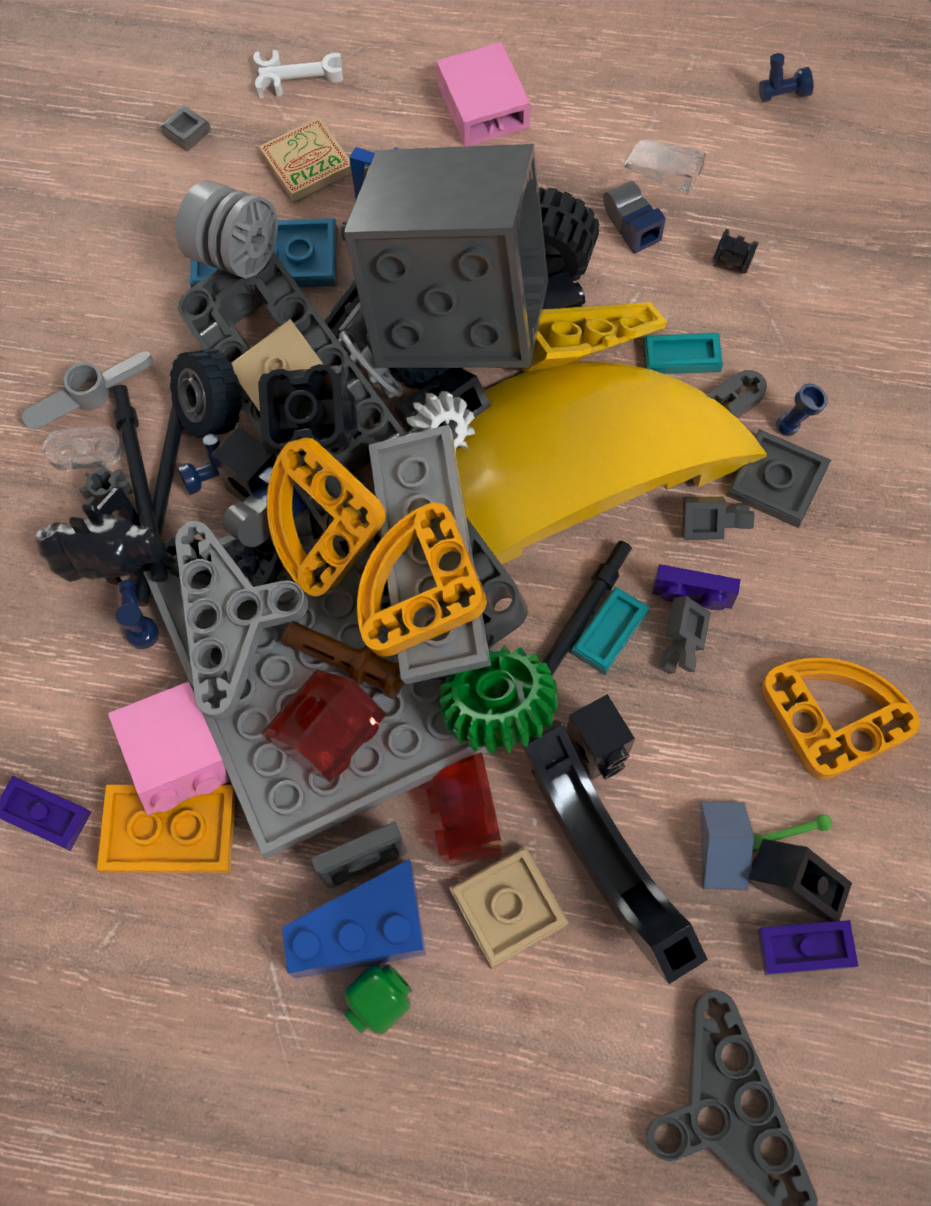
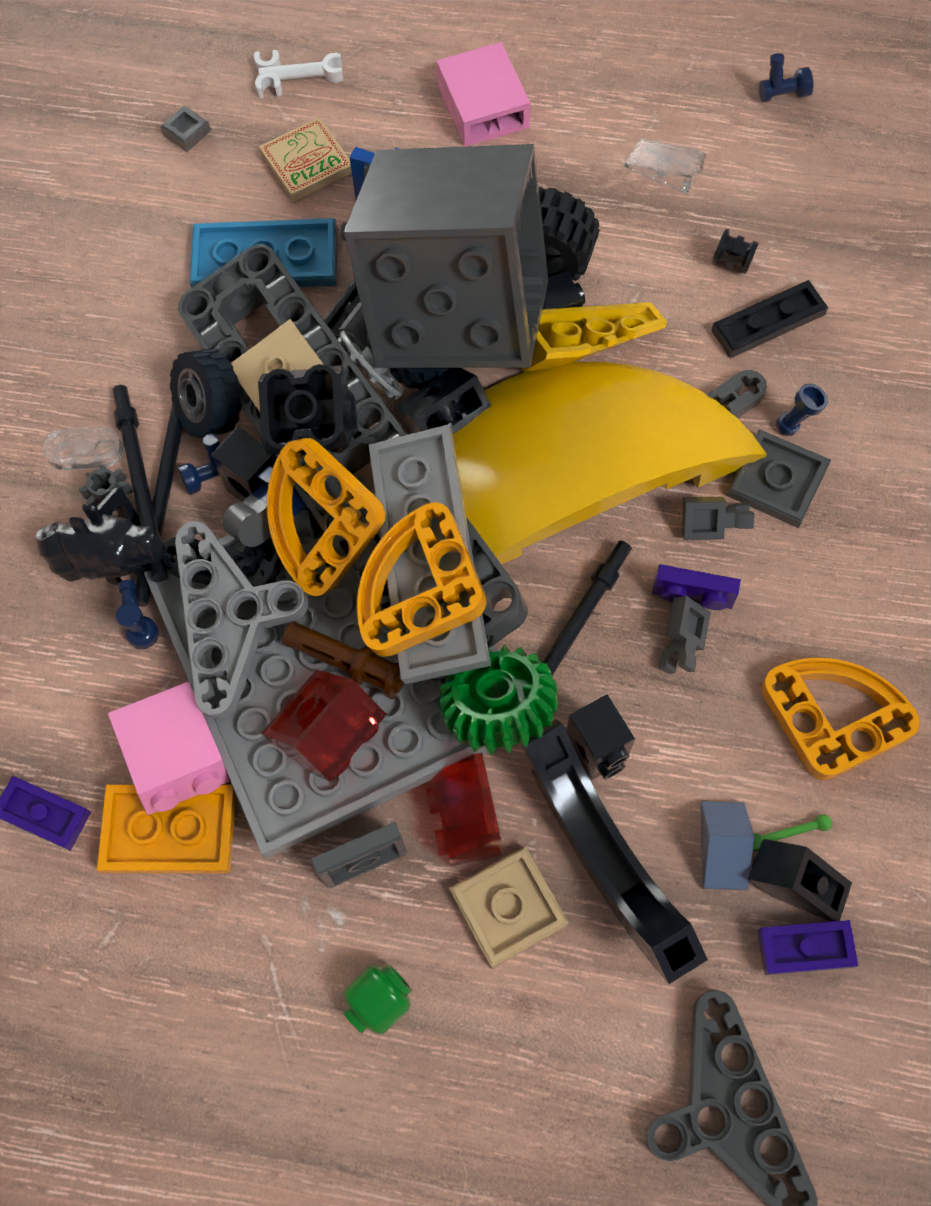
(71, 399): light grey piece -> none
(226, 228): light grey wheel -> none
(358, 928): blue wedge -> none
(446, 410): white gear -> none
(610, 630): teal tile -> none
(634, 216): leg -> none
(683, 353): teal tile -> none
(769, 319): none -> black tile

